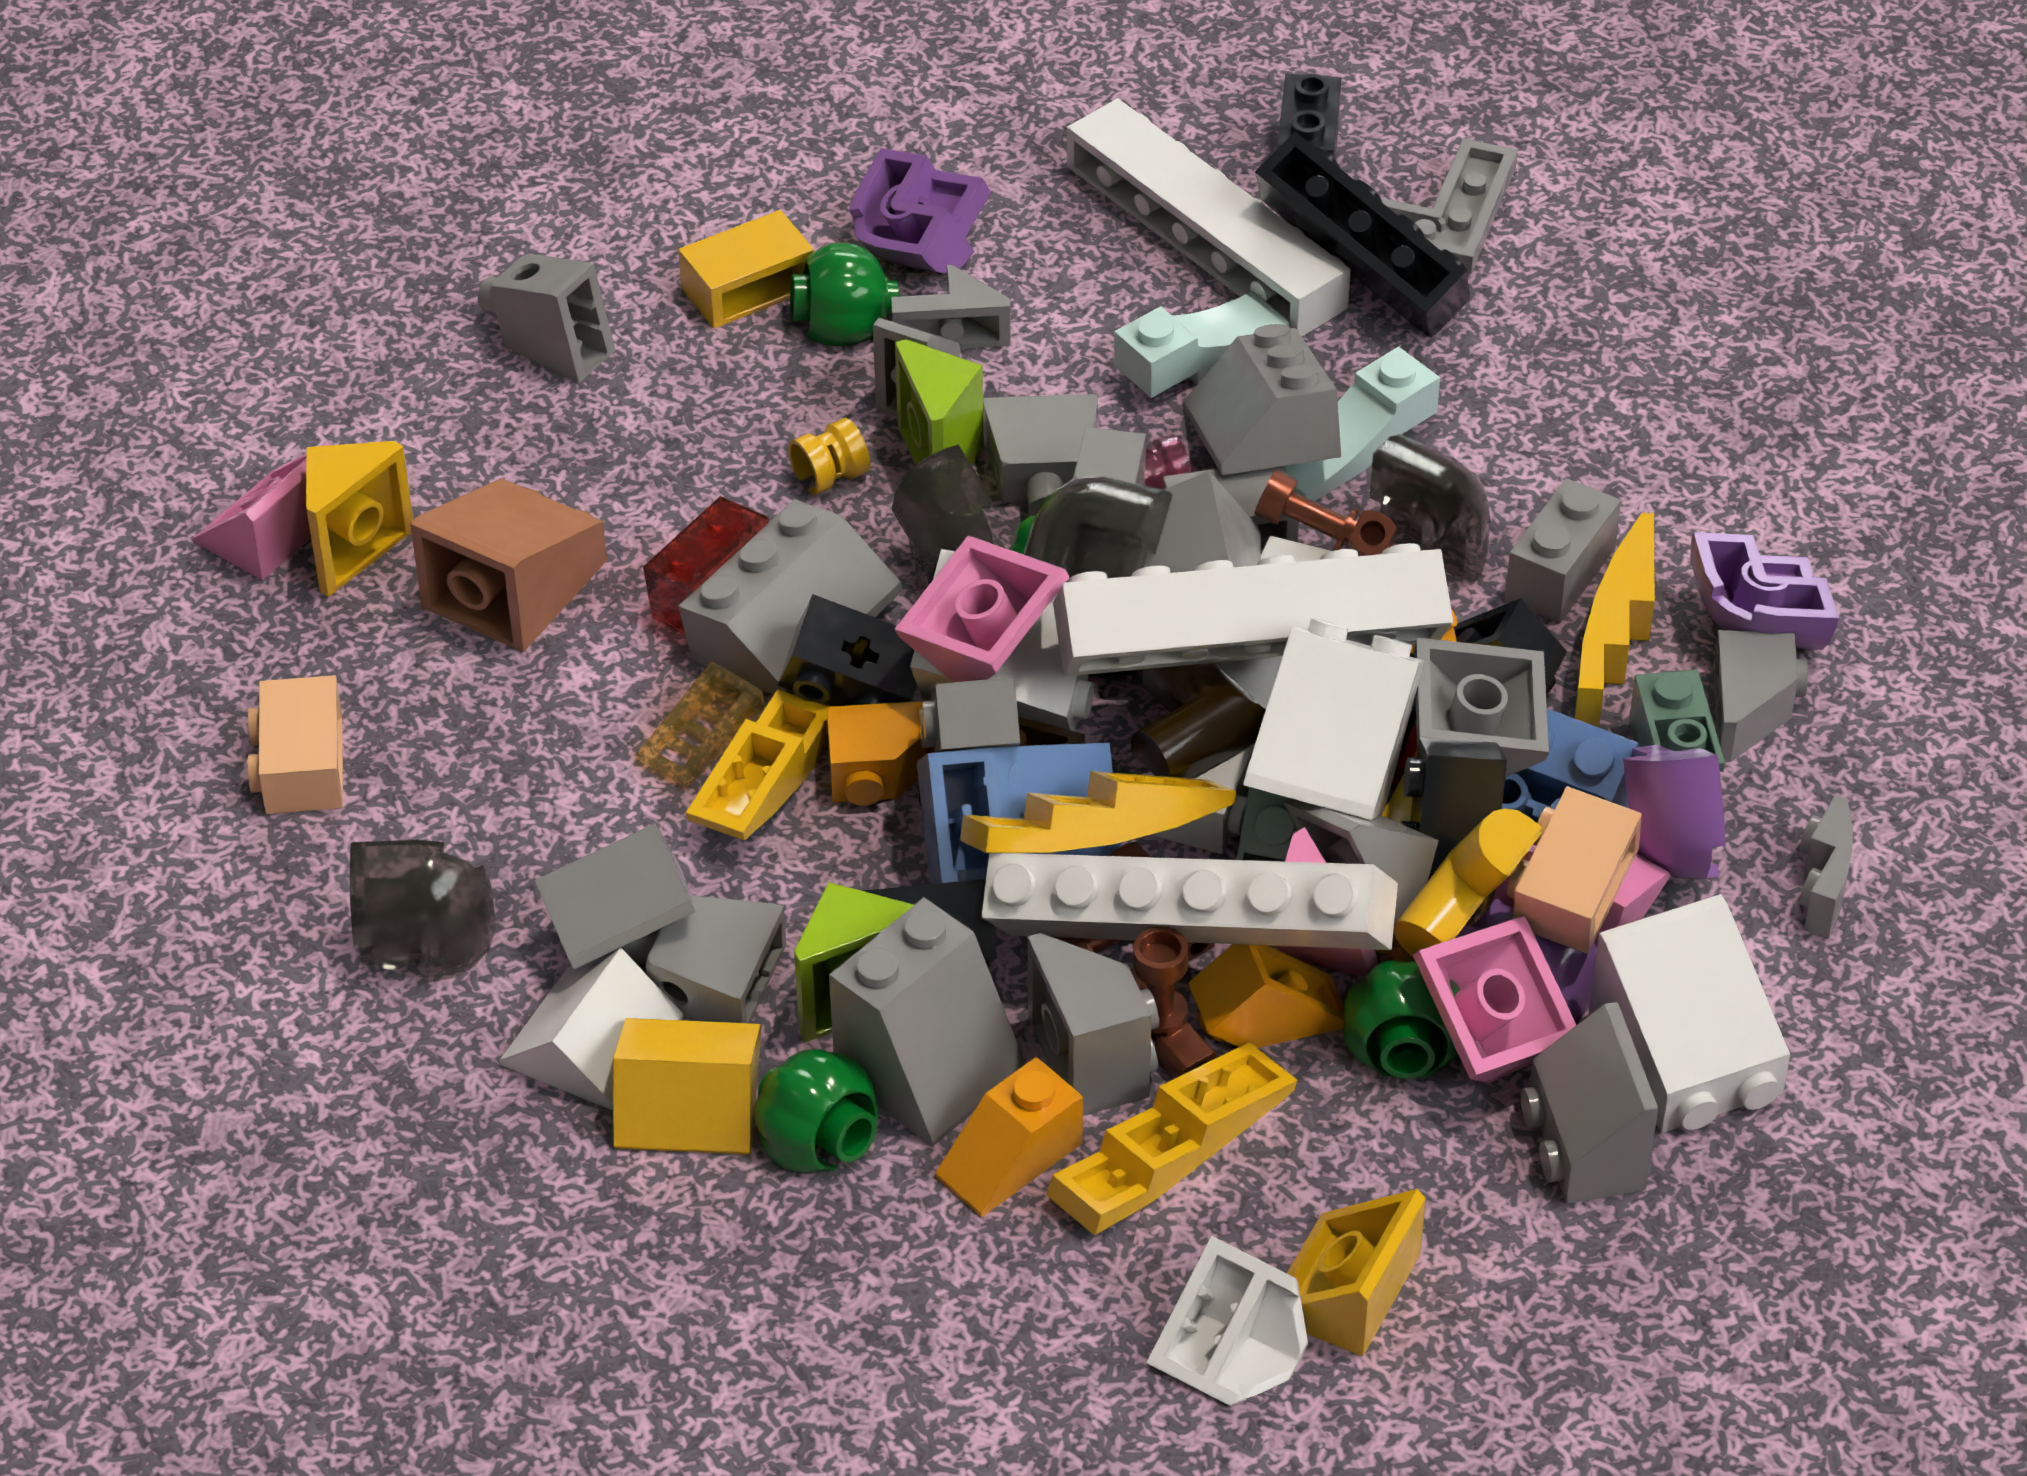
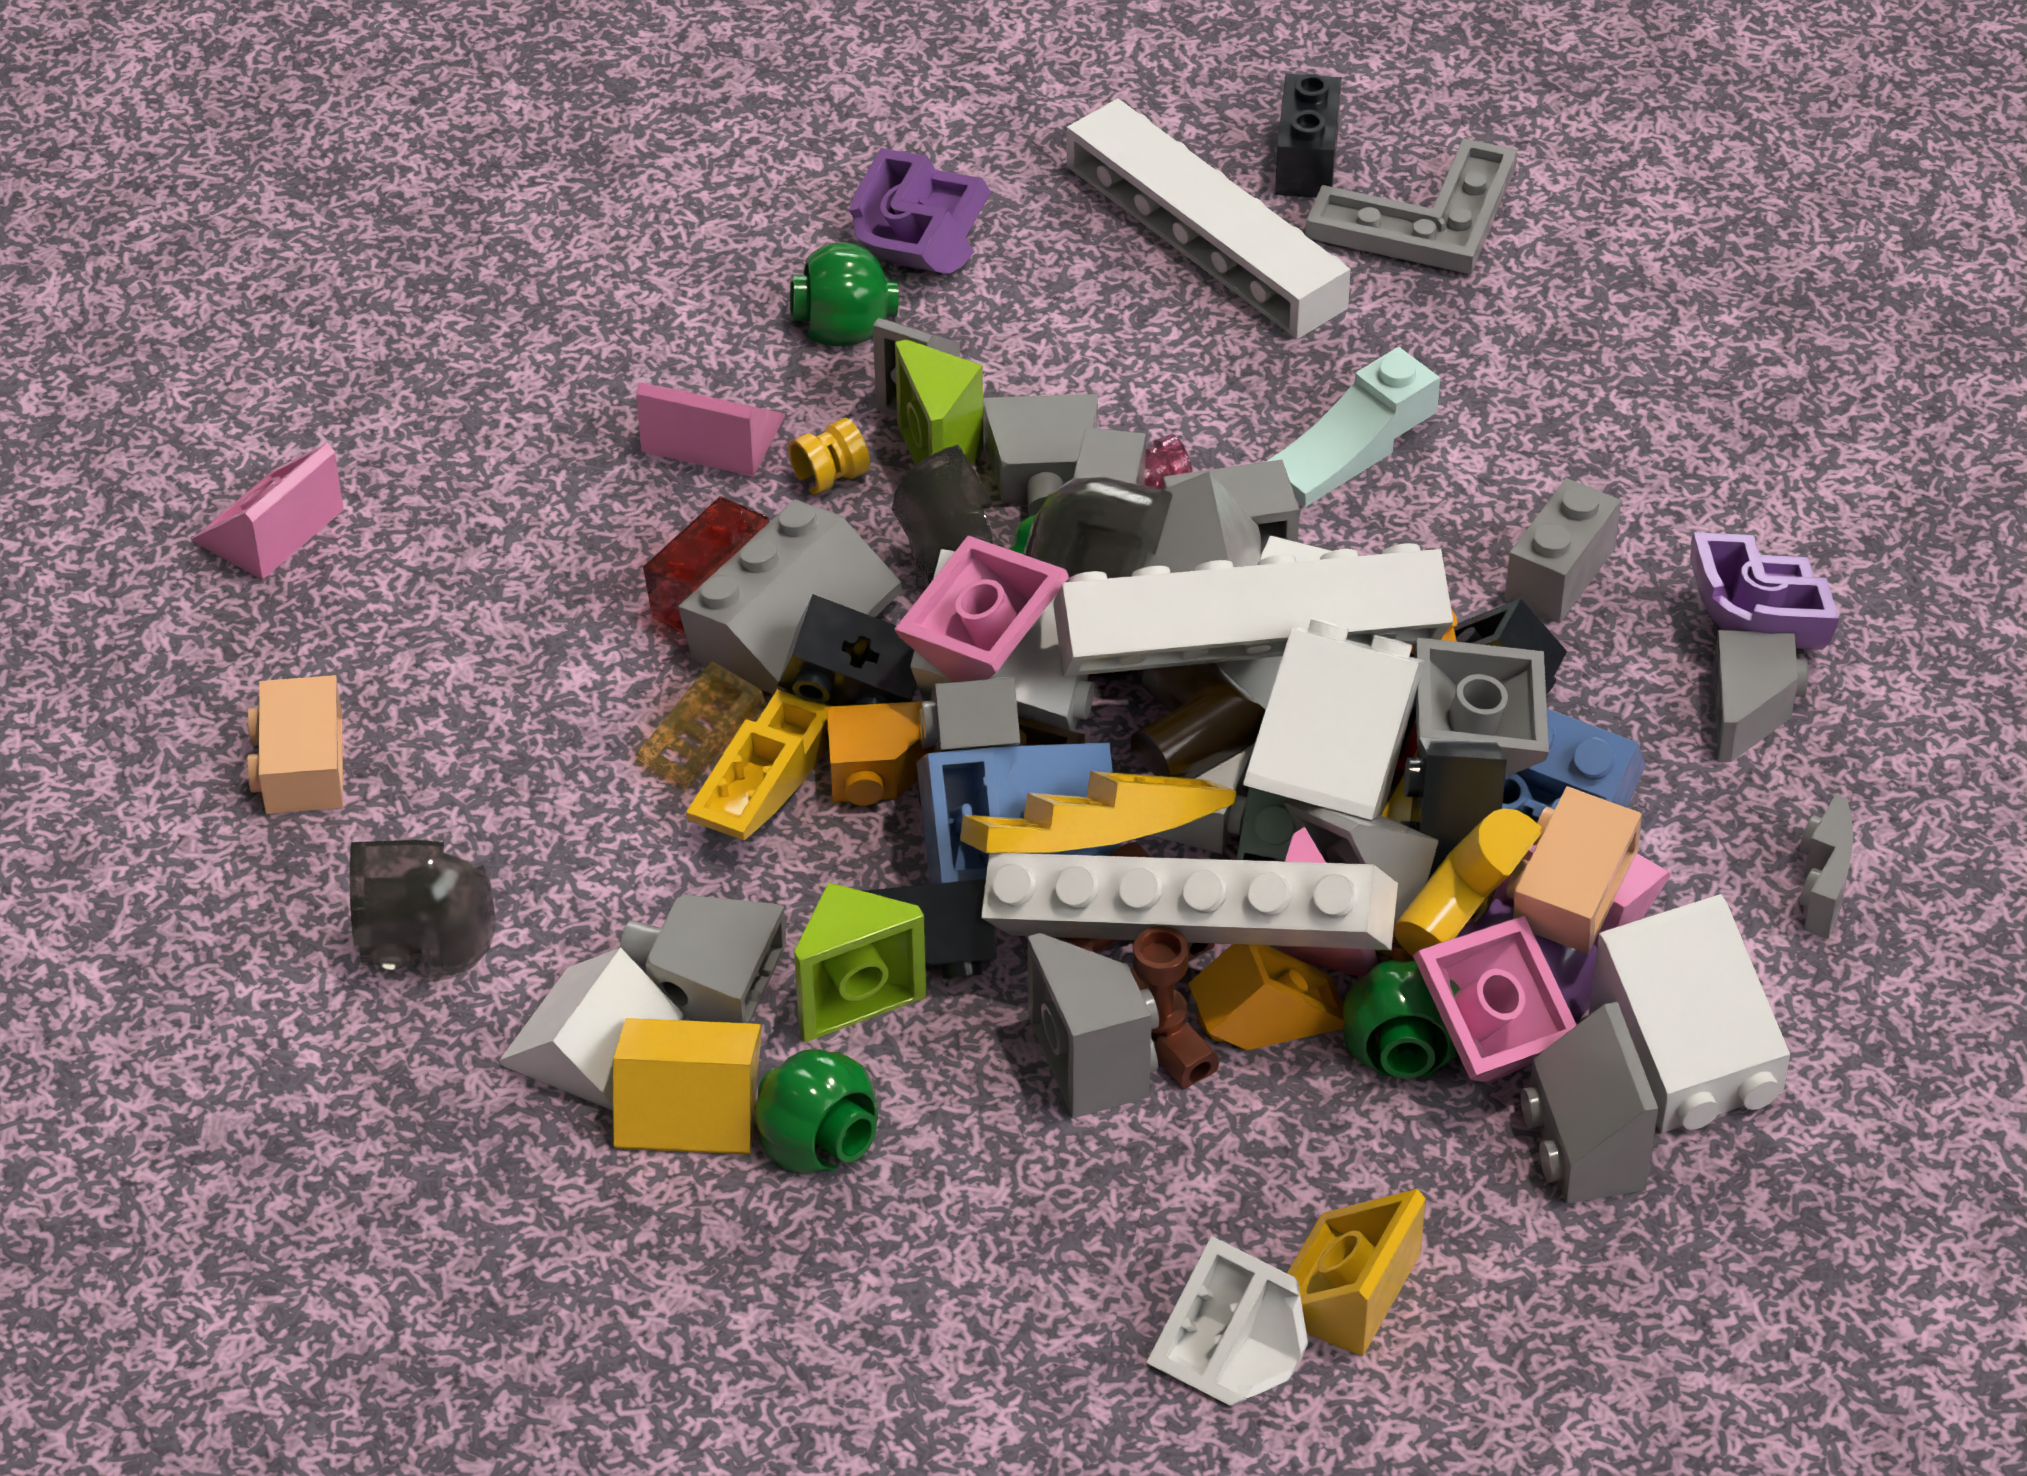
(355, 507): yellow slope -> none
(505, 560): nougat slope -> none
(551, 313): light grey torso -> none
(615, 895): light grey slope -> none
(704, 429): none -> bright pink slope
(743, 268): yellow brick -> none
(923, 1021): light grey slope -> none
(966, 314): light grey slope -> none
(1013, 1137): light orange slope -> none
(1167, 1142): yellow slope -> none
(1170, 348): light aqua slope -> none
(1266, 404): light grey slope -> none
(1353, 224): black brick -> none
(1368, 535): copper bar -> none
(1433, 502): clear smoke brick -> none
(1618, 614): yellow slope -> none
(1673, 713): sand green slope -> none
(1678, 807): medium lavender brick -> none

